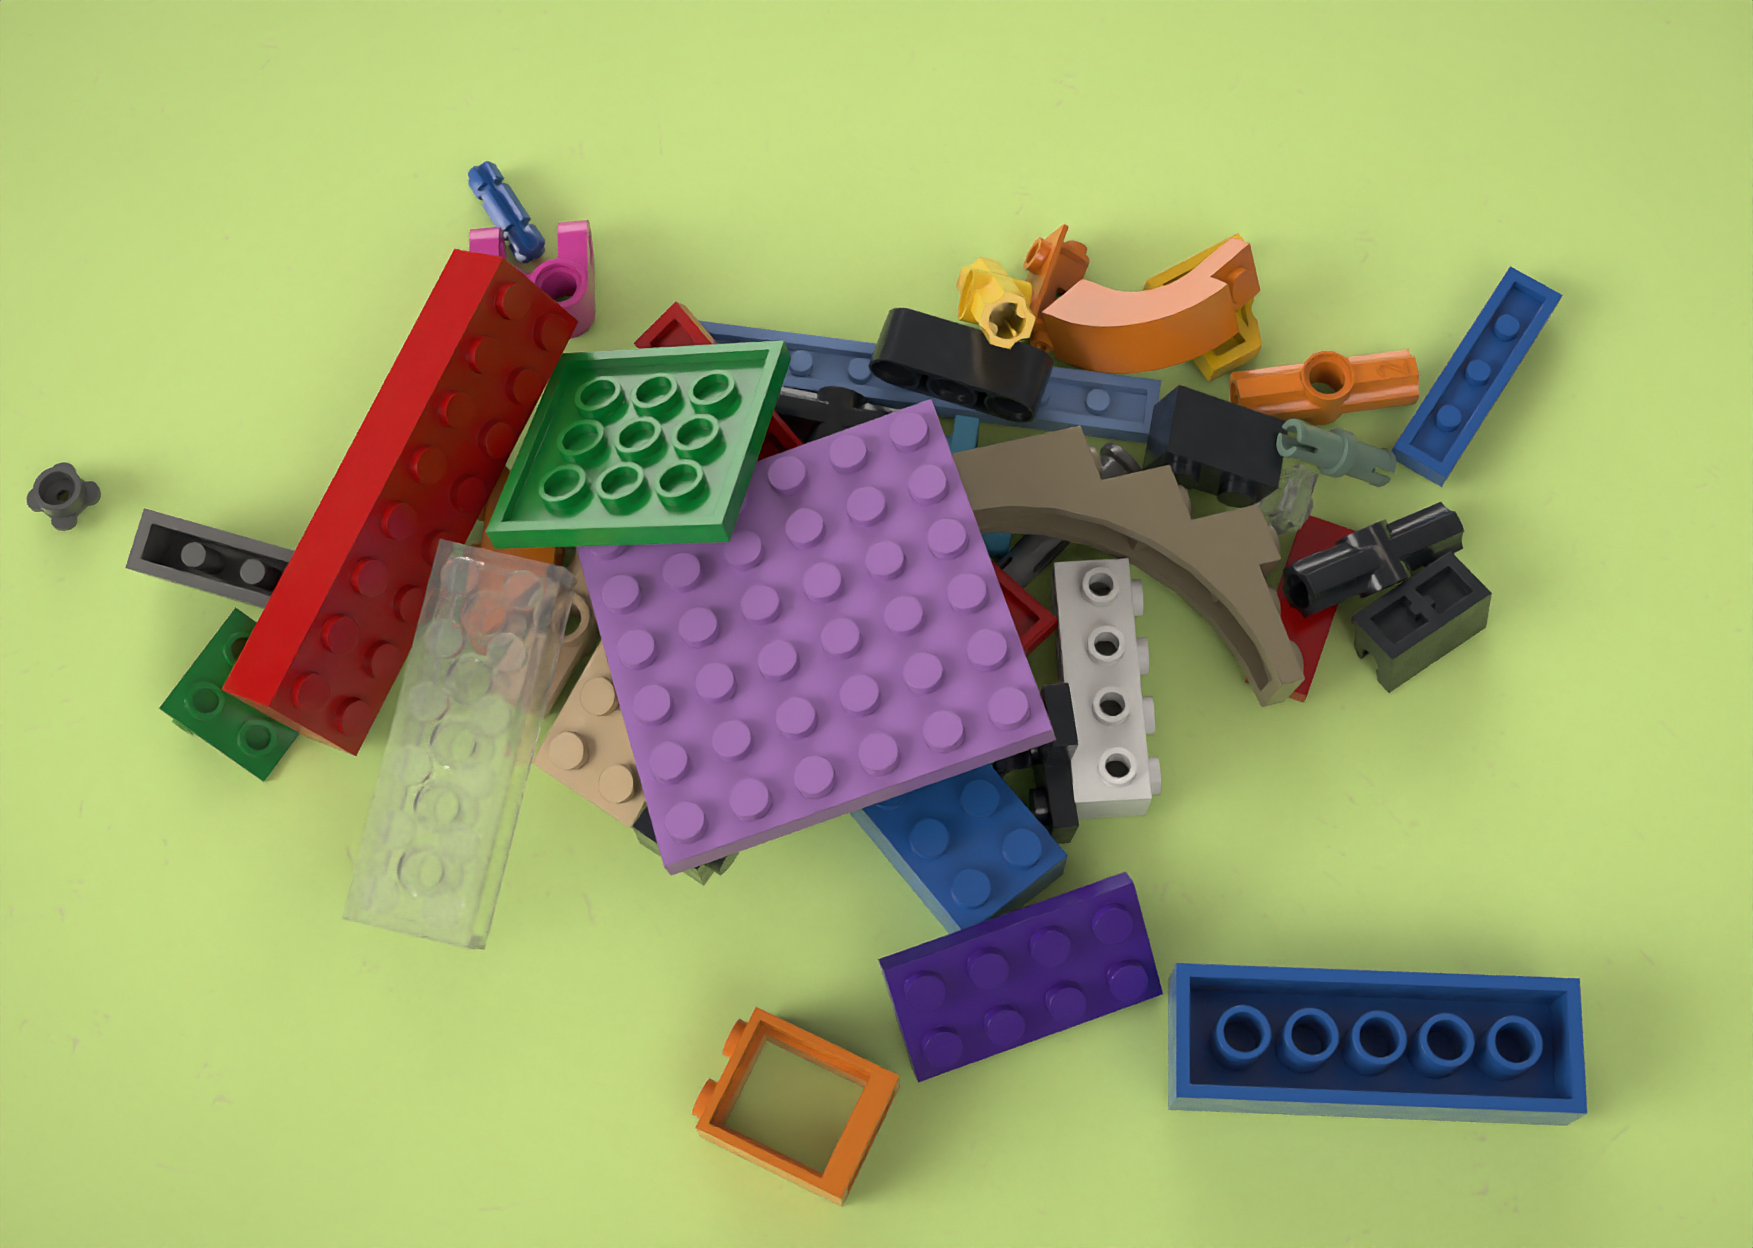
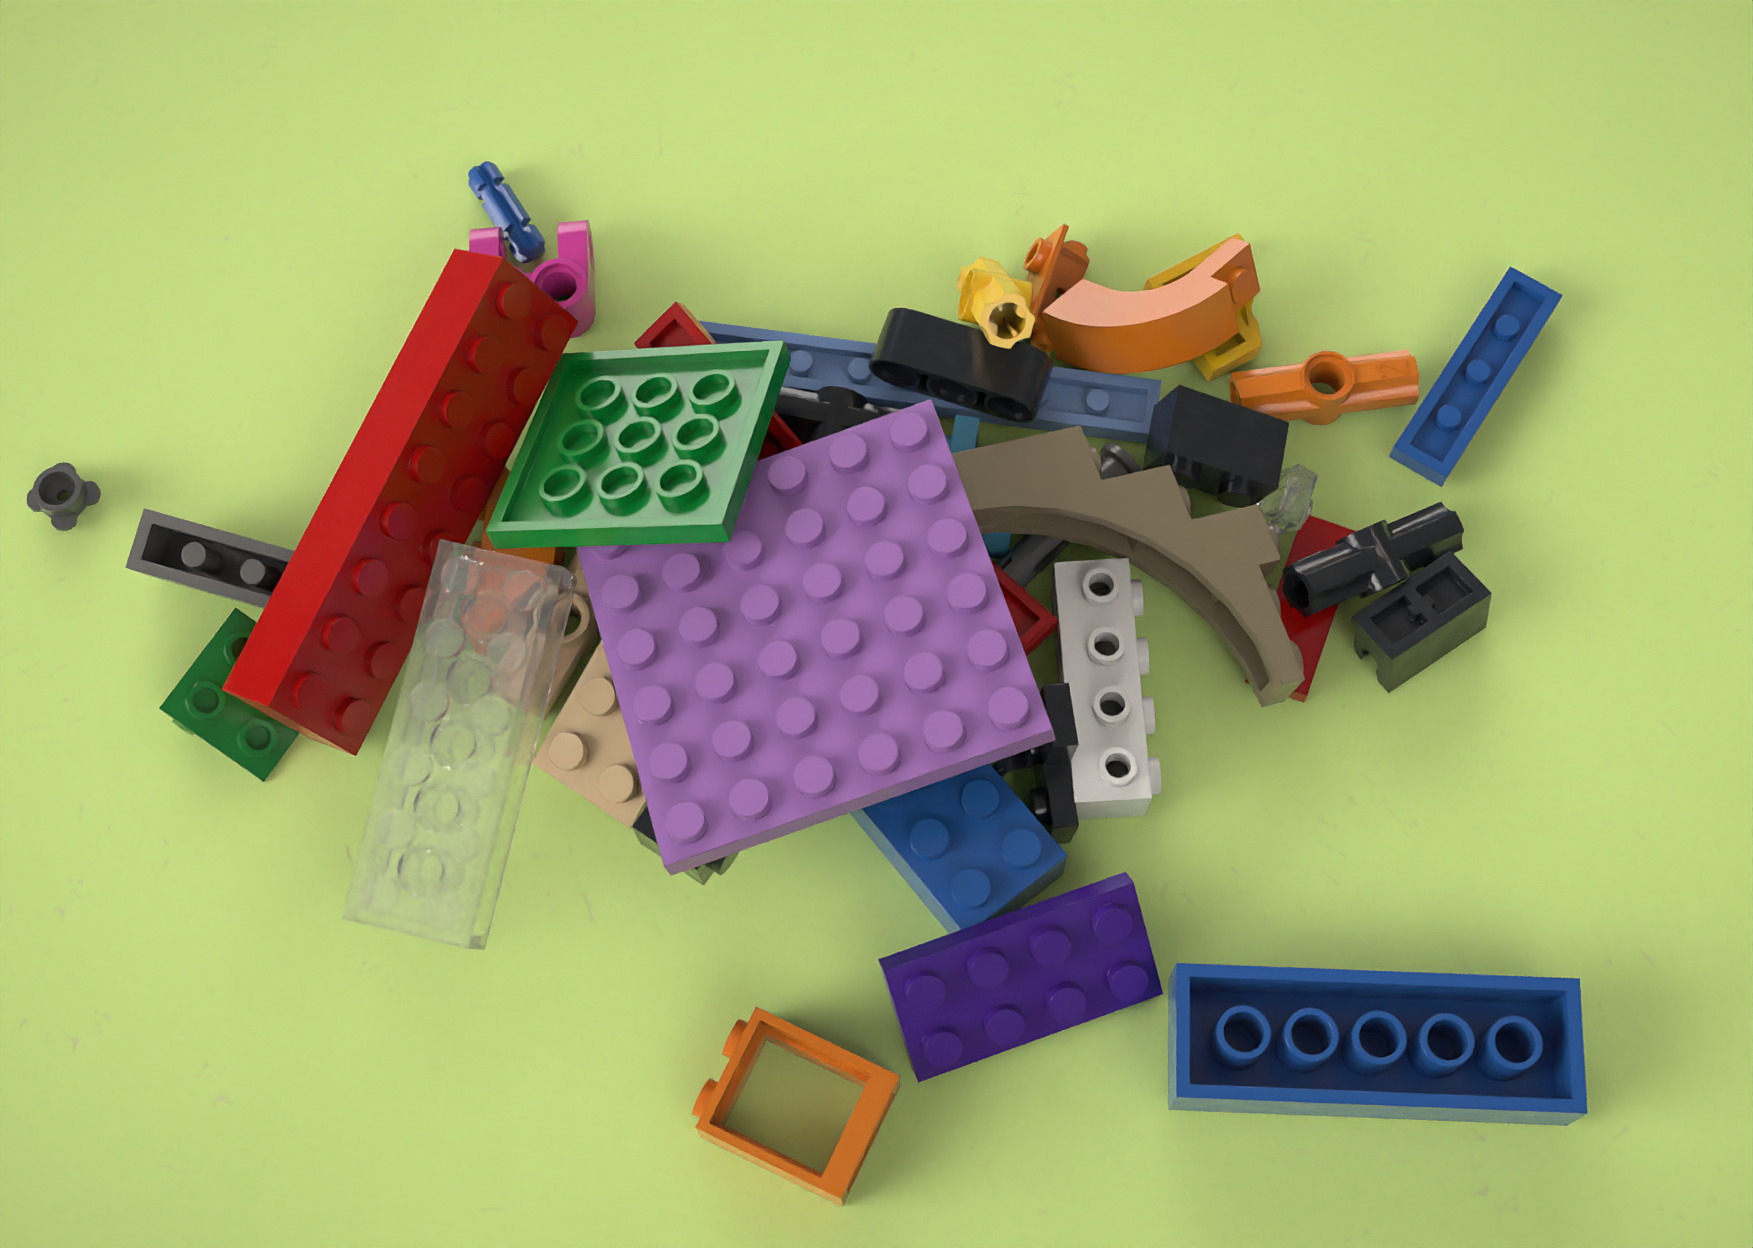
(1336, 452): sand green pin -> none

